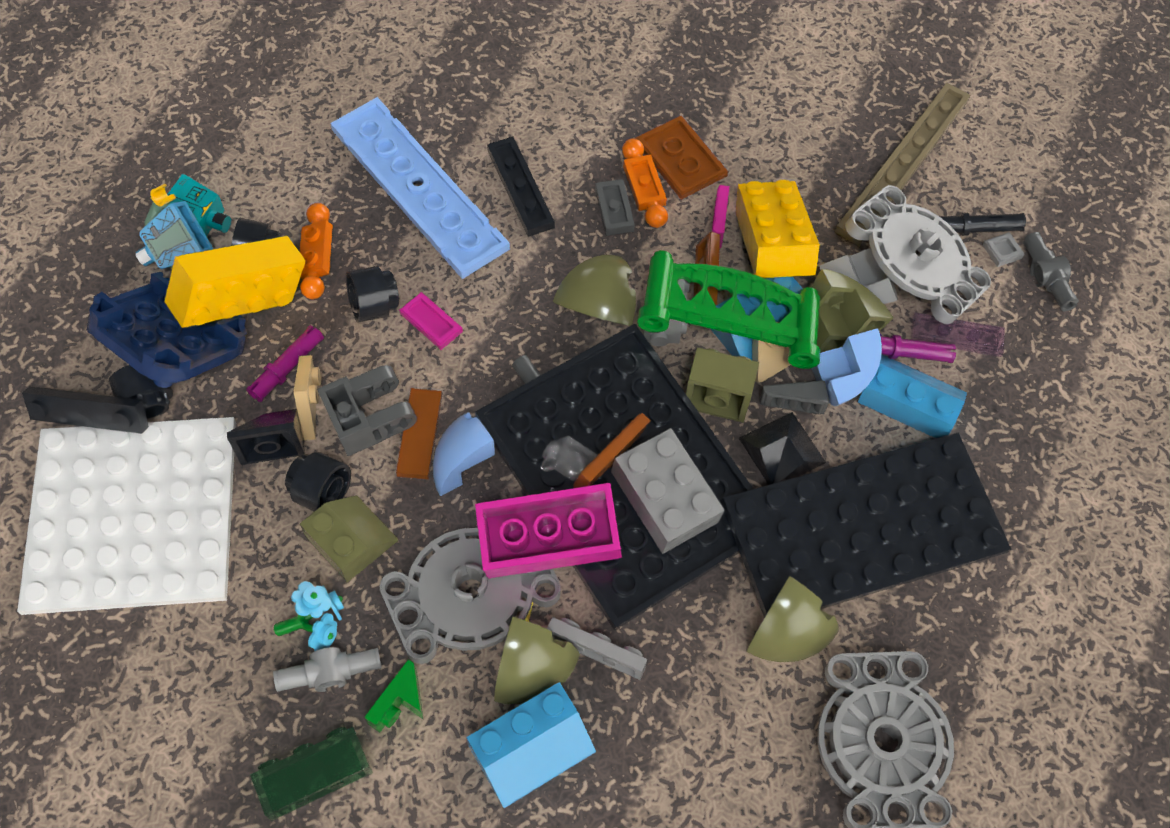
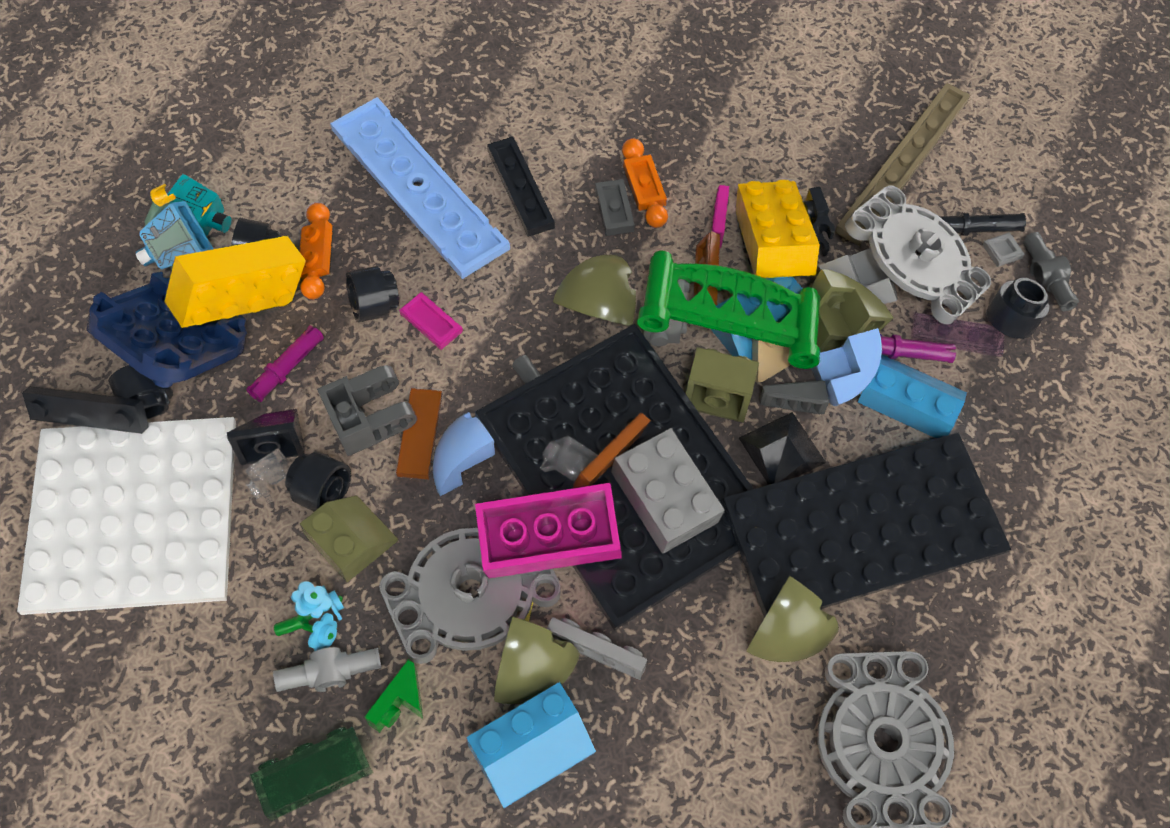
(267, 470): none -> clear bracket
(306, 395): tan wing -> none
(682, 157): dark orange tile -> none
(818, 213): none -> black plate
(1018, 308): none -> black piece

